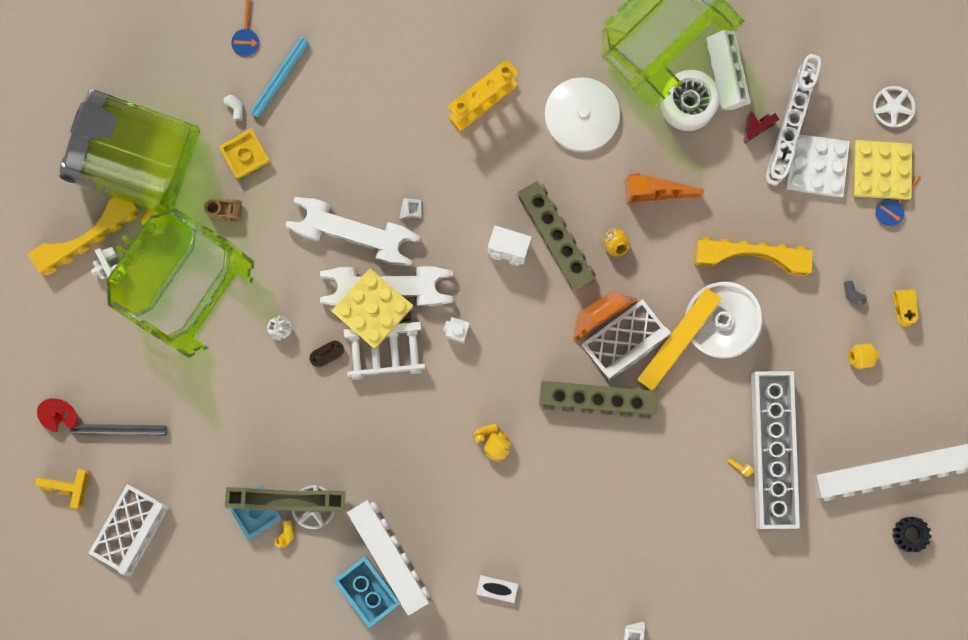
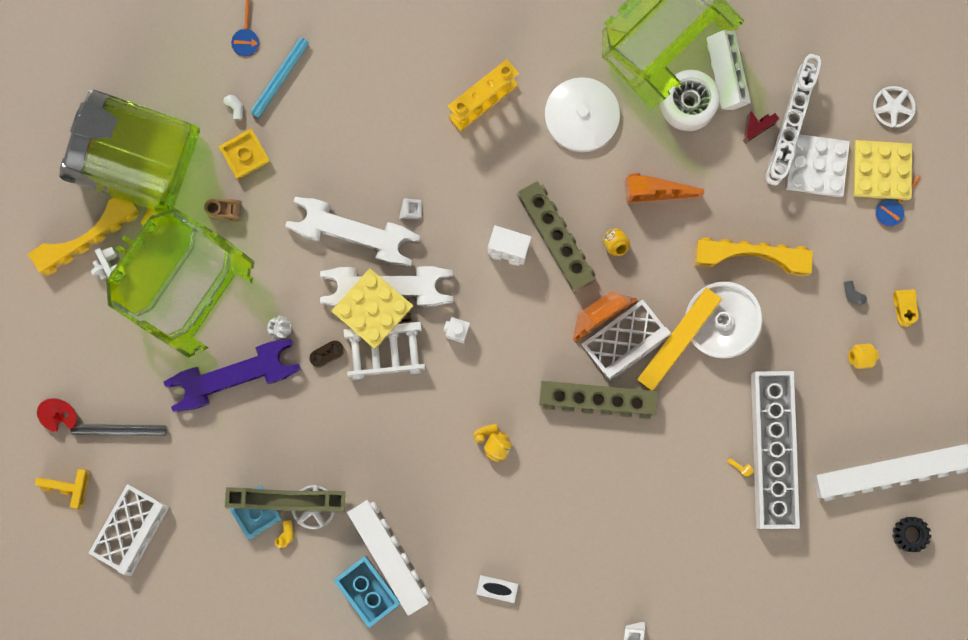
(265, 365): none -> dark purple piece

